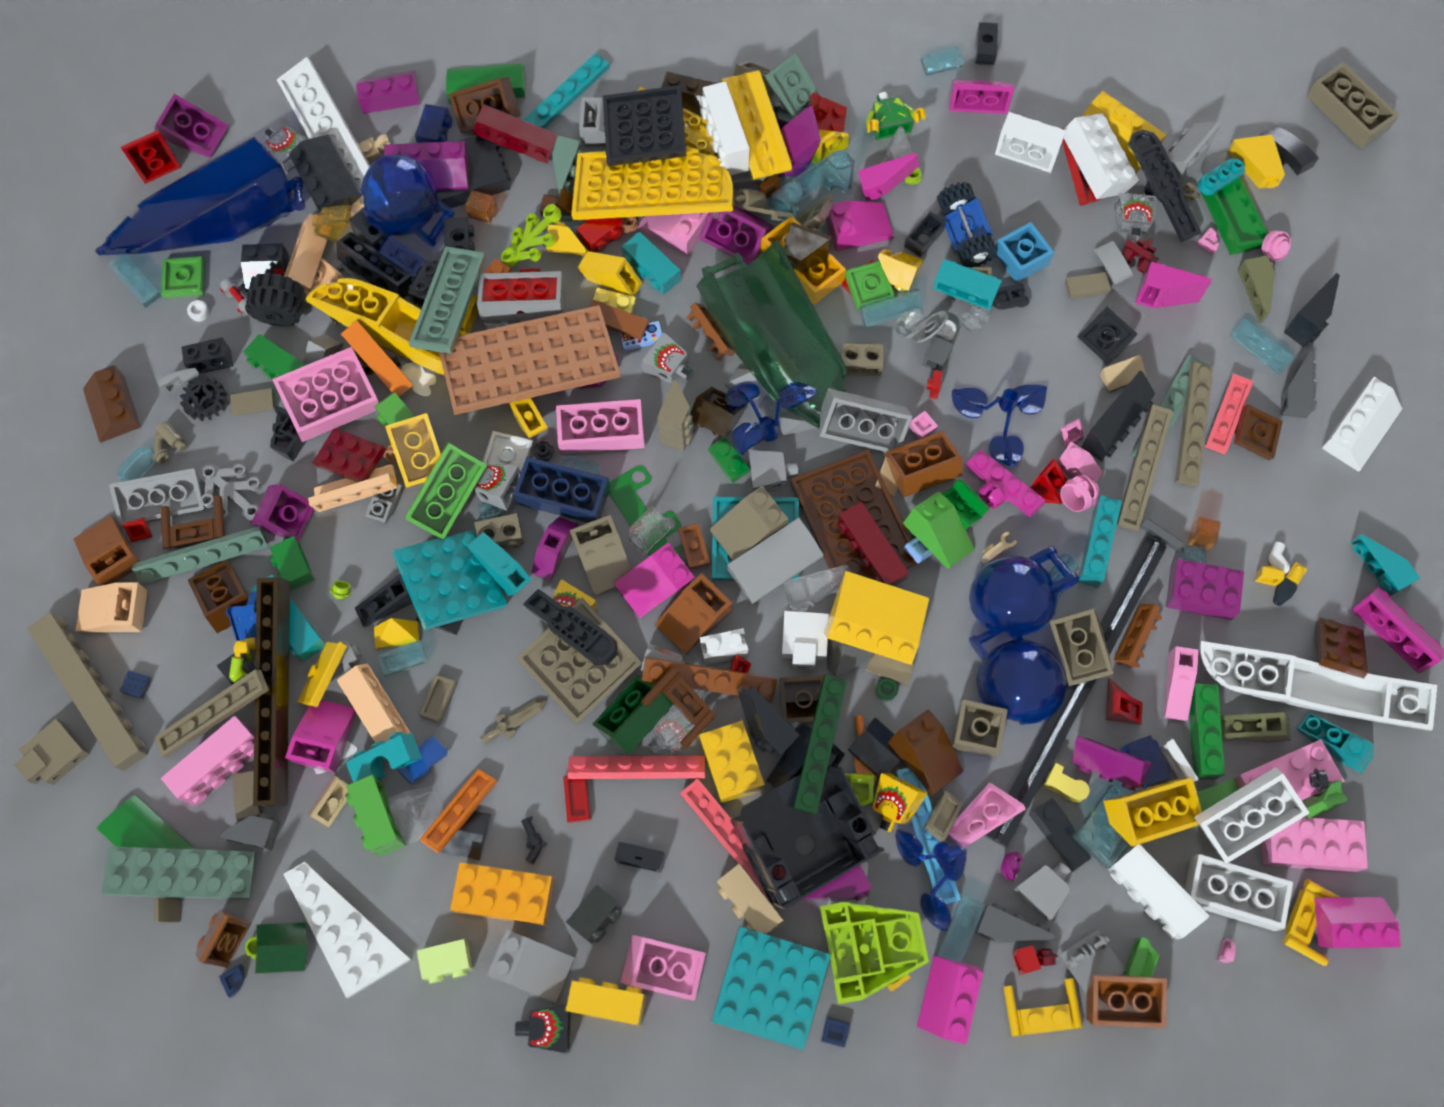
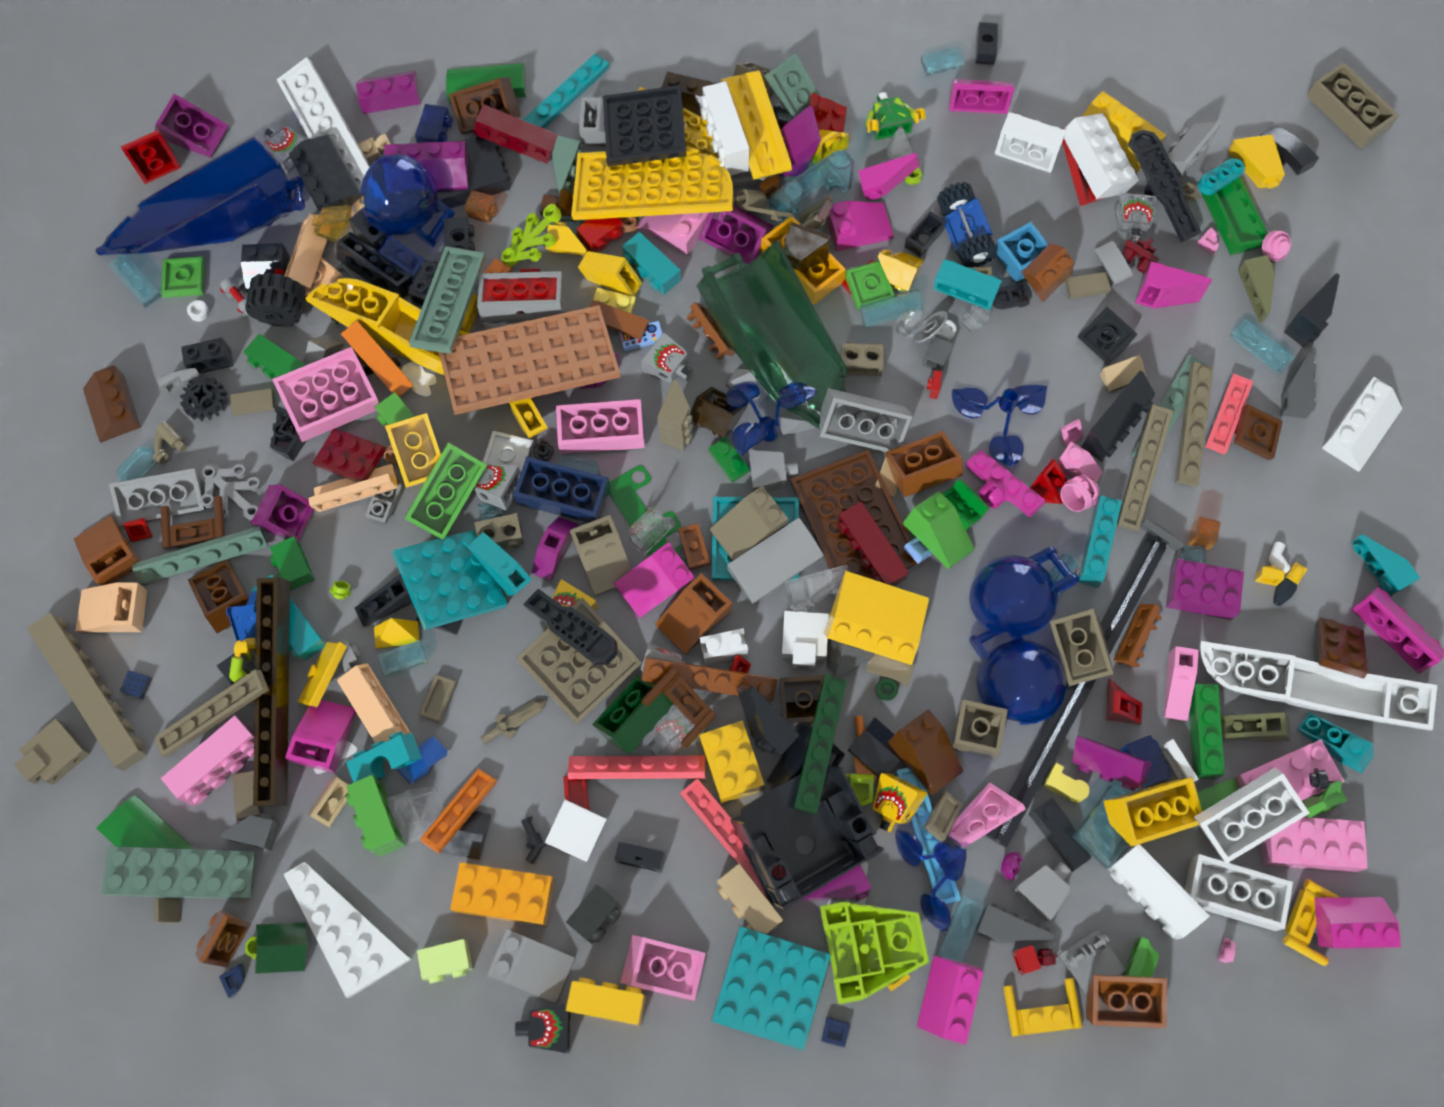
(575, 830): none -> white tile
(923, 425): bright pink plate -> none
(993, 552): tan plate -> none
(1049, 270): none -> dark orange slope

